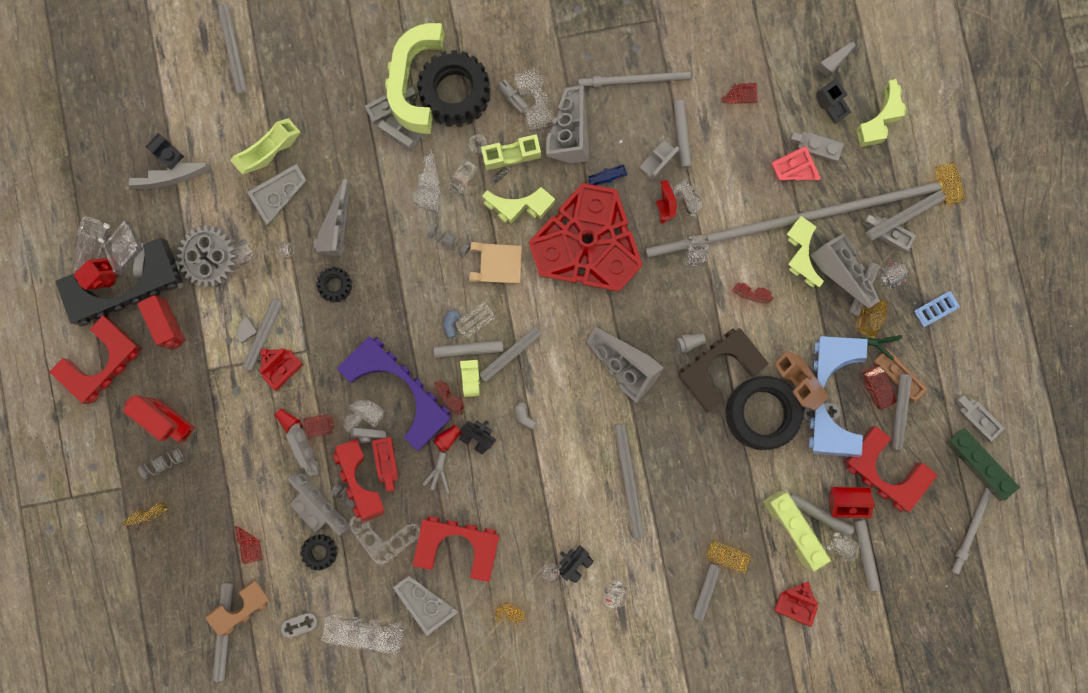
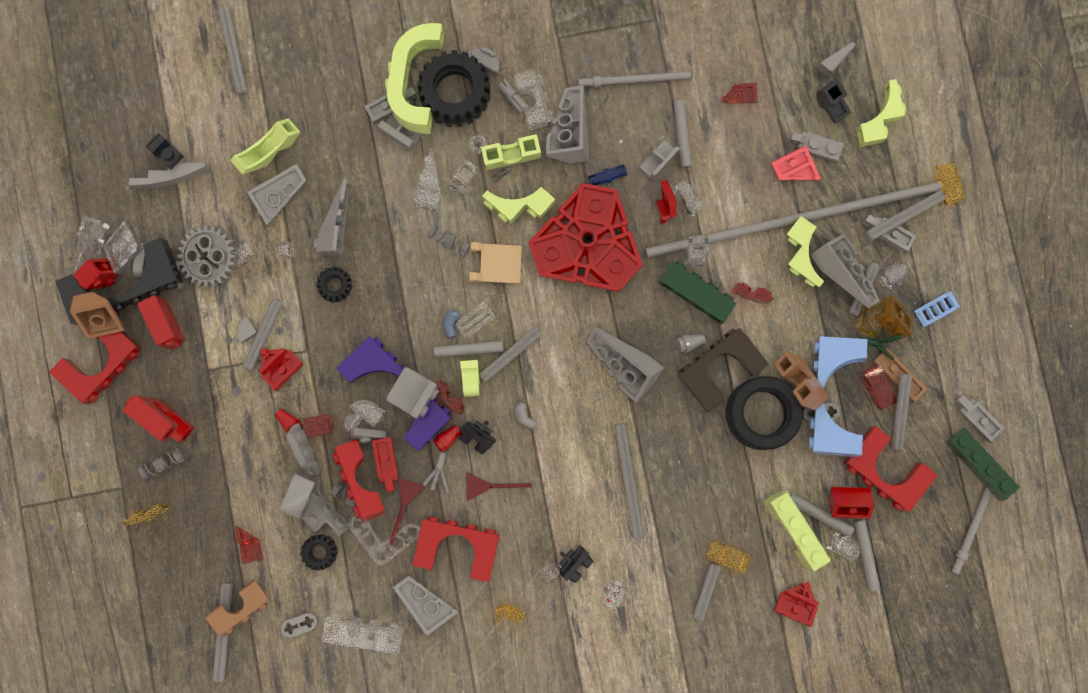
(95, 315): none -> medium nougat slope
(298, 496): none -> light grey piece
(408, 492): none -> dark red piece
(413, 393): none -> light grey bracket
(477, 486): none -> dark red piece
(487, 58): none -> light grey plate
(697, 292): none -> dark green brick
(895, 319): none -> pearl gold bracket

